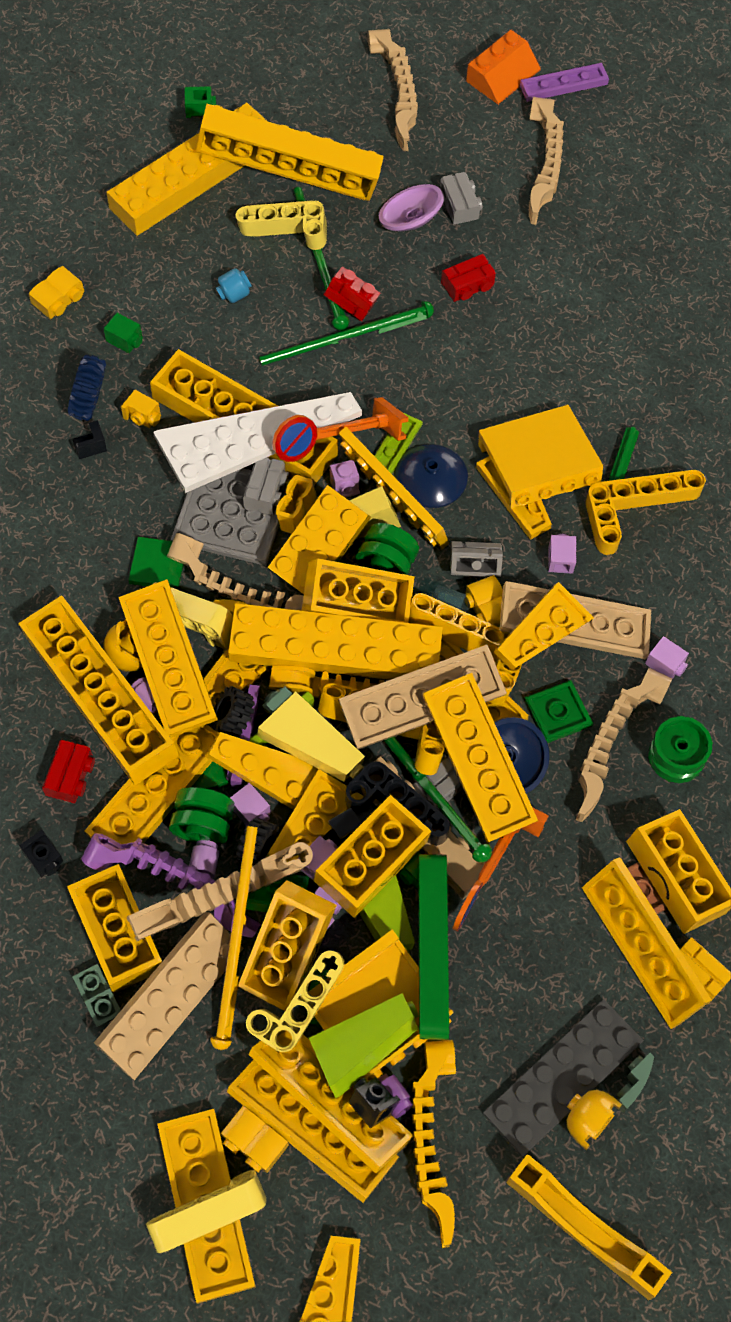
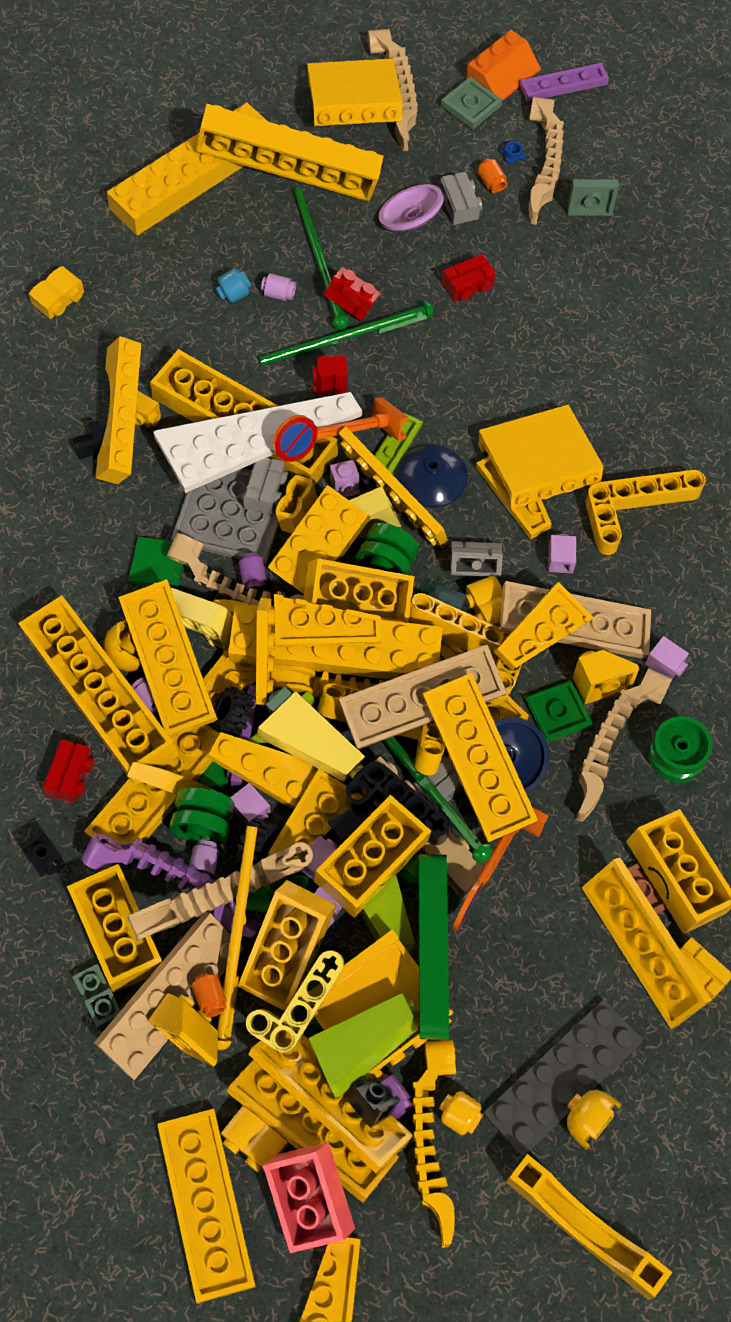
(86, 387): dark blue gear -> none
(116, 451): none -> yellow arch
(123, 333): green brick -> none
(162, 778): none -> yellow sticker
(186, 1028): none -> yellow slope
(196, 100): green brick -> none
(208, 1212): light yellow beam -> none
(209, 994): none -> orange brick
(253, 572): none -> medium lavender brick
(265, 642): none -> yellow plate
(278, 287): none -> lavender brick
(285, 218): light yellow beam -> none
(309, 1197): none -> coral brick
(322, 625): none -> yellow wing
(330, 376): none -> red brick
(355, 92): none -> yellow panel
(461, 1113): none -> yellow head
(471, 103): none -> sand green plate
(492, 175): none -> orange brick
(517, 154): none -> blue plate
(592, 197): none -> sand green plate
(602, 675): none -> yellow slope
(624, 454): green axle -> none
(638, 1076): sand green slope -> none

